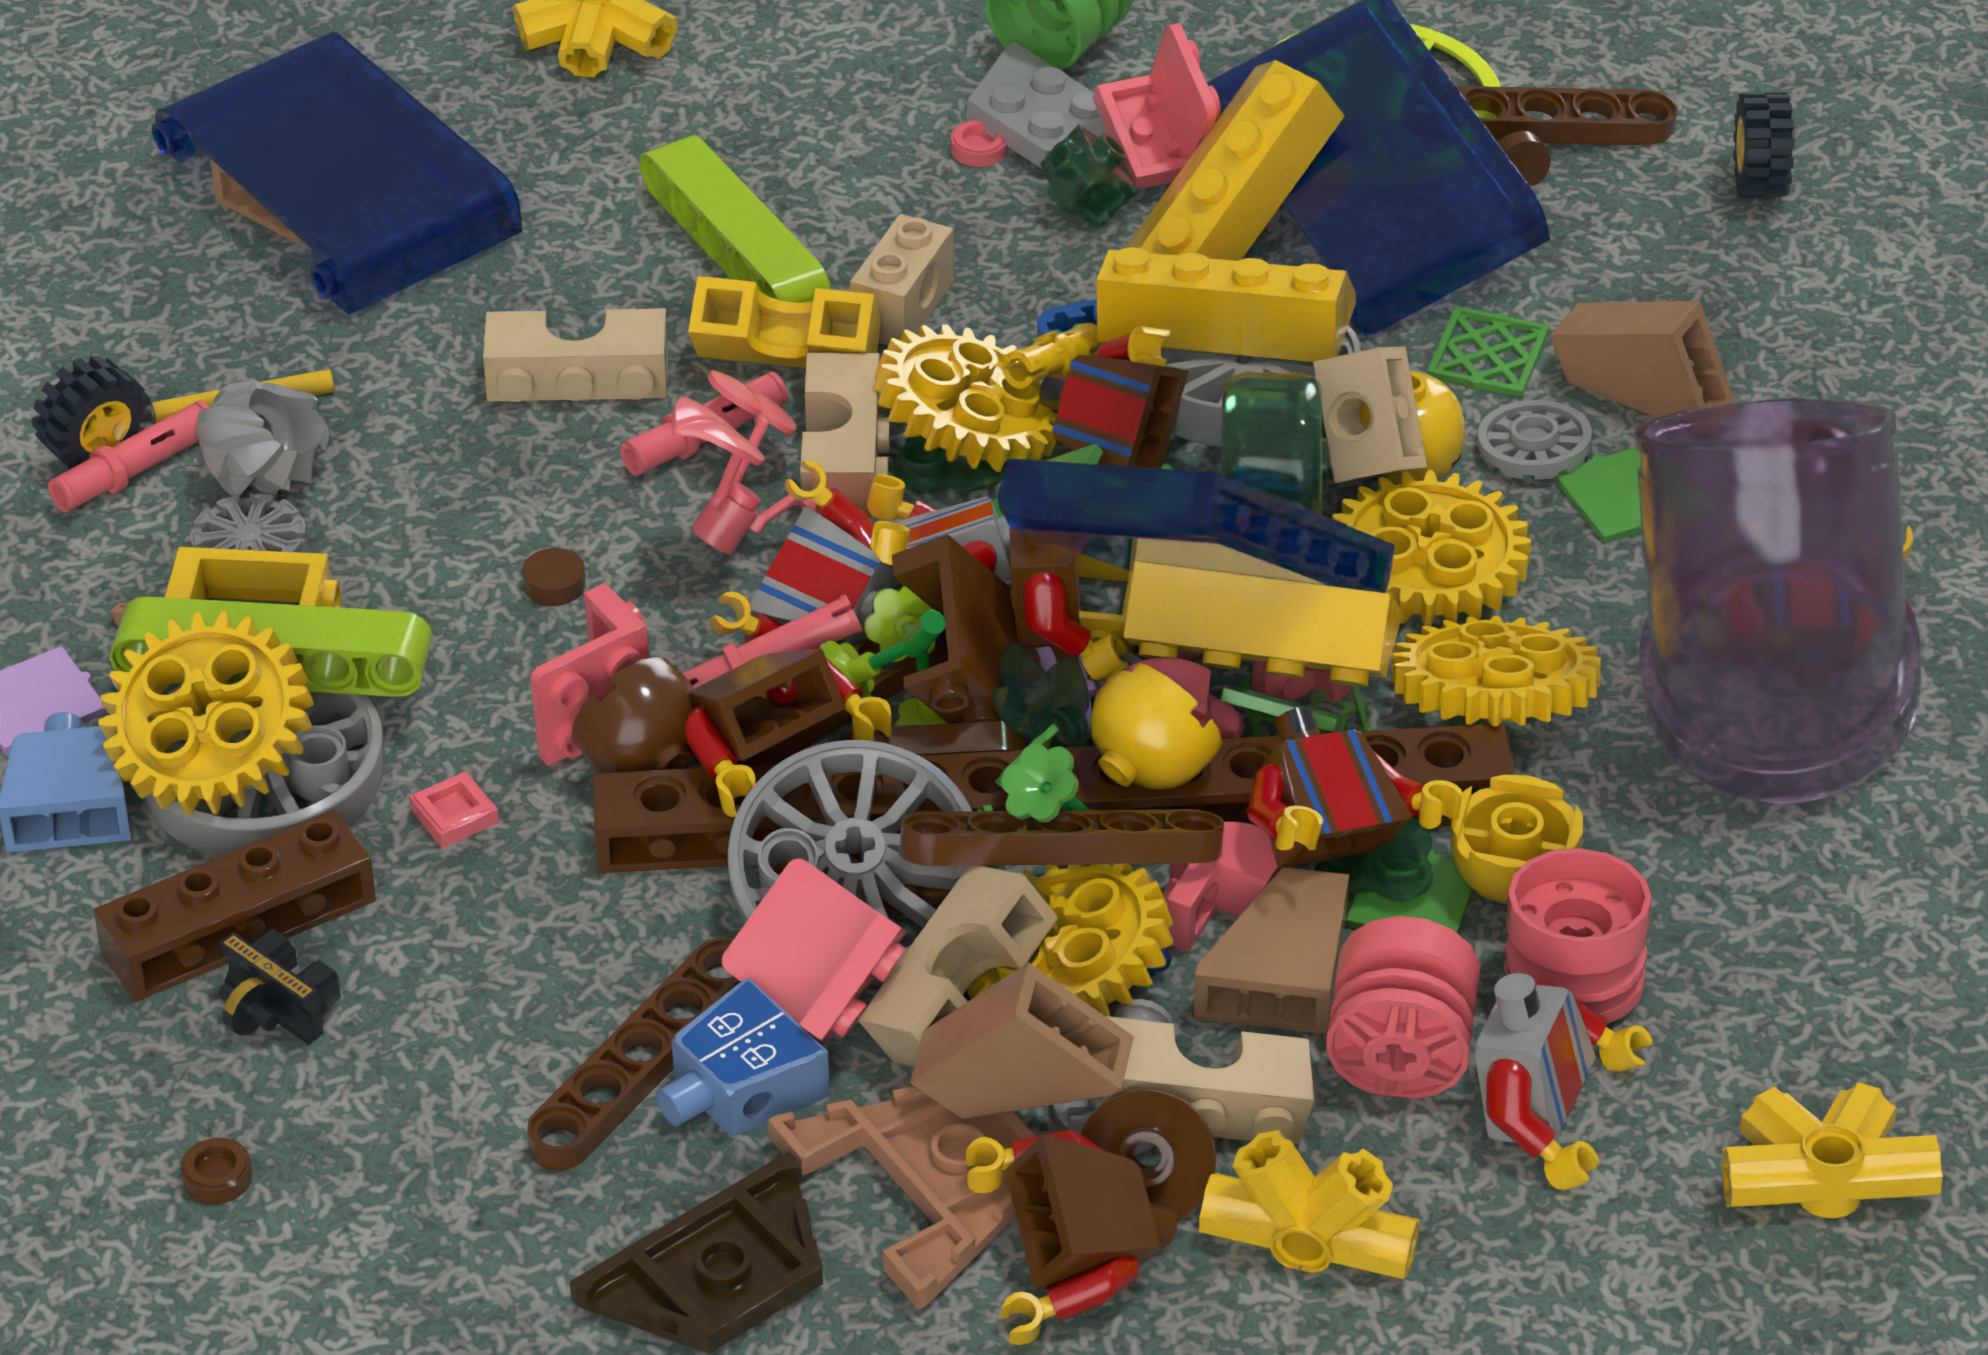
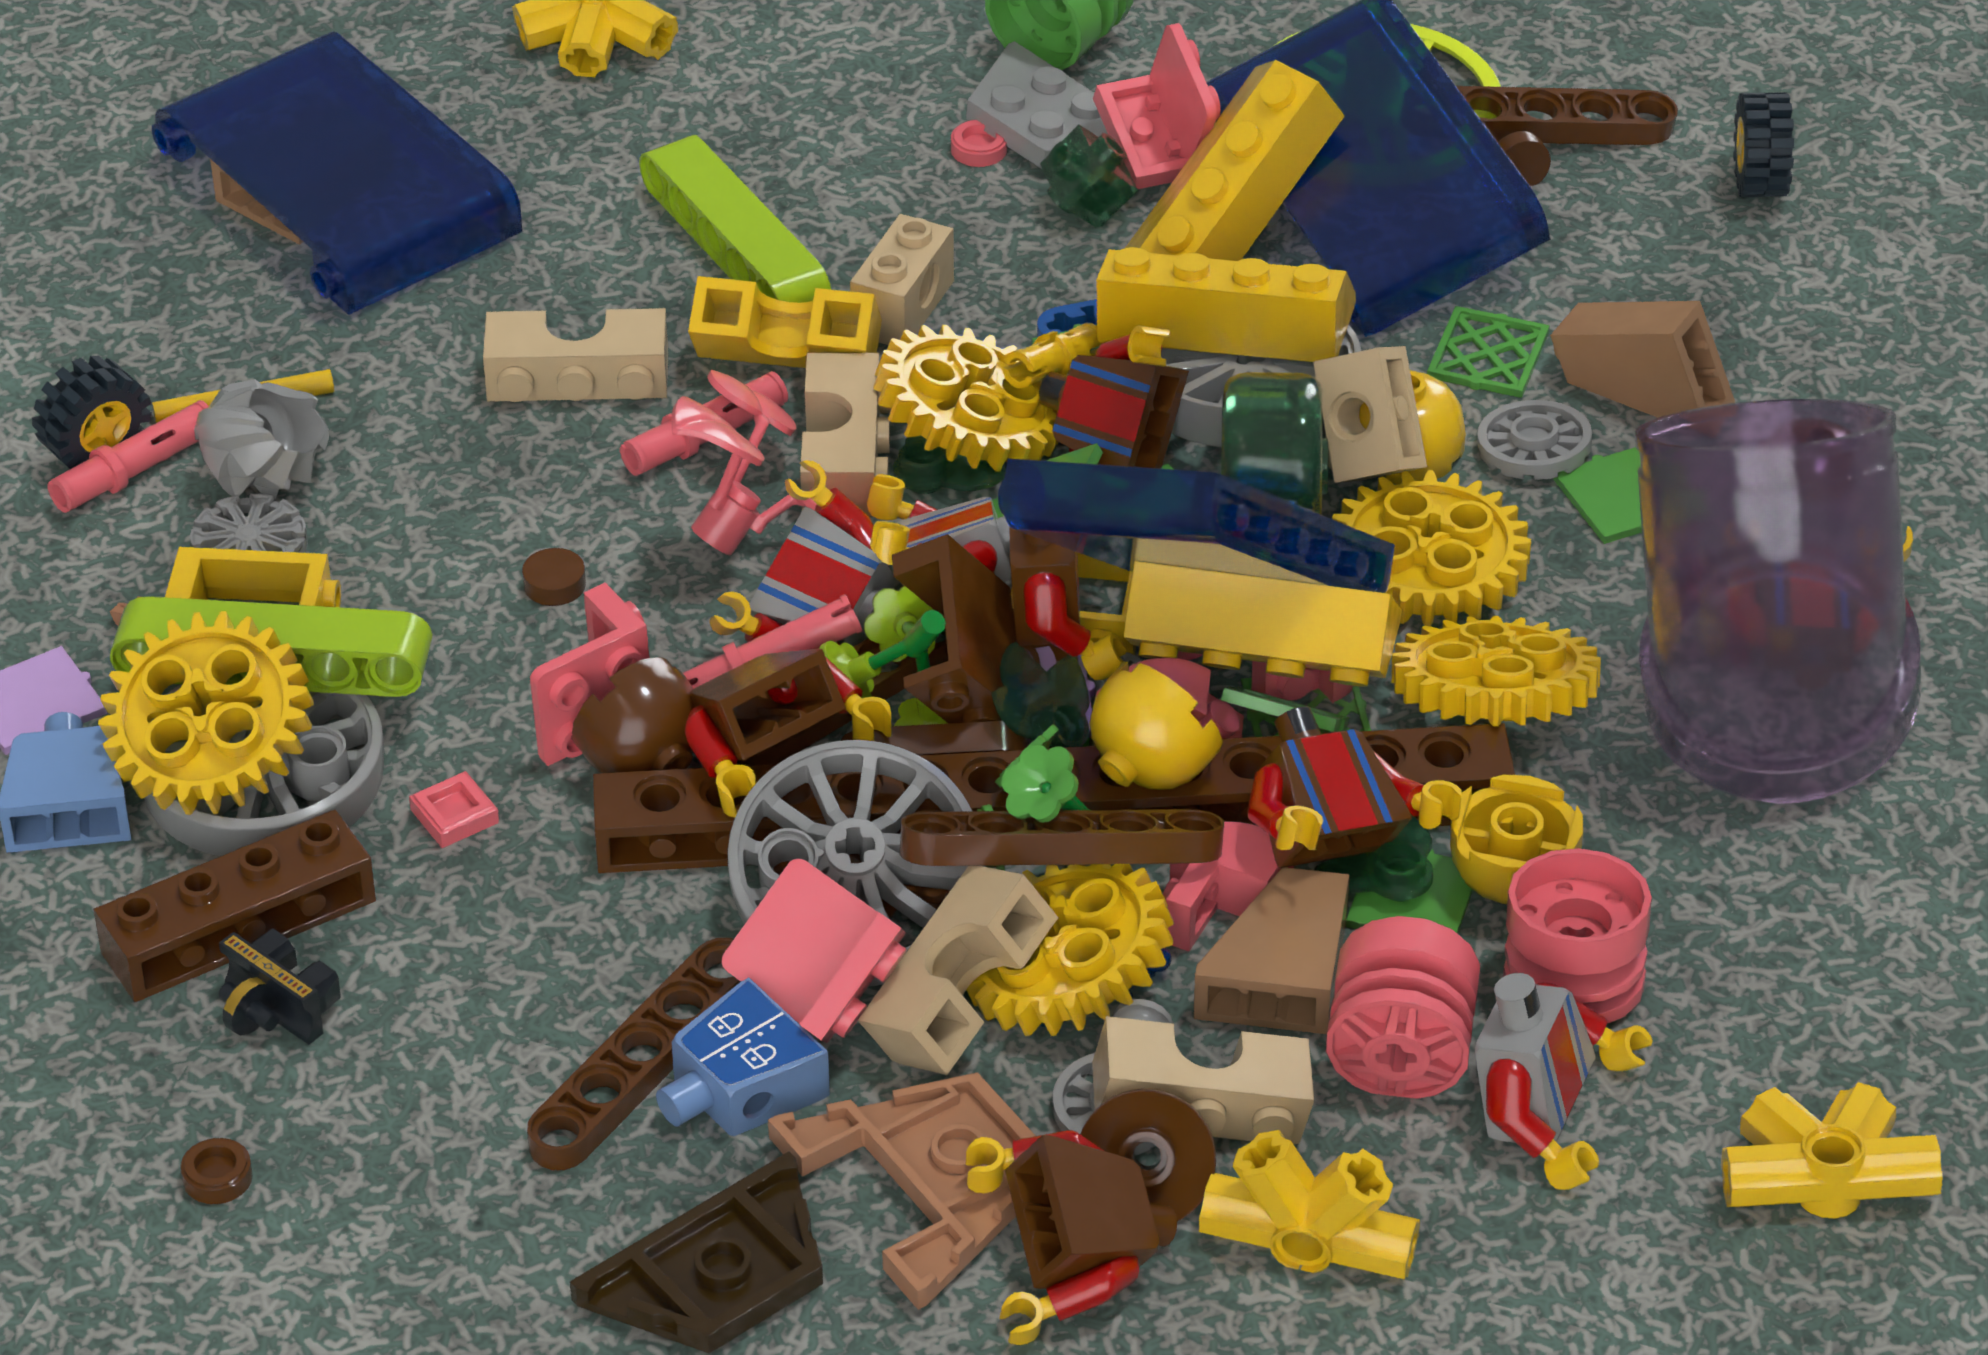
(1021, 1049): medium nougat slope -> none

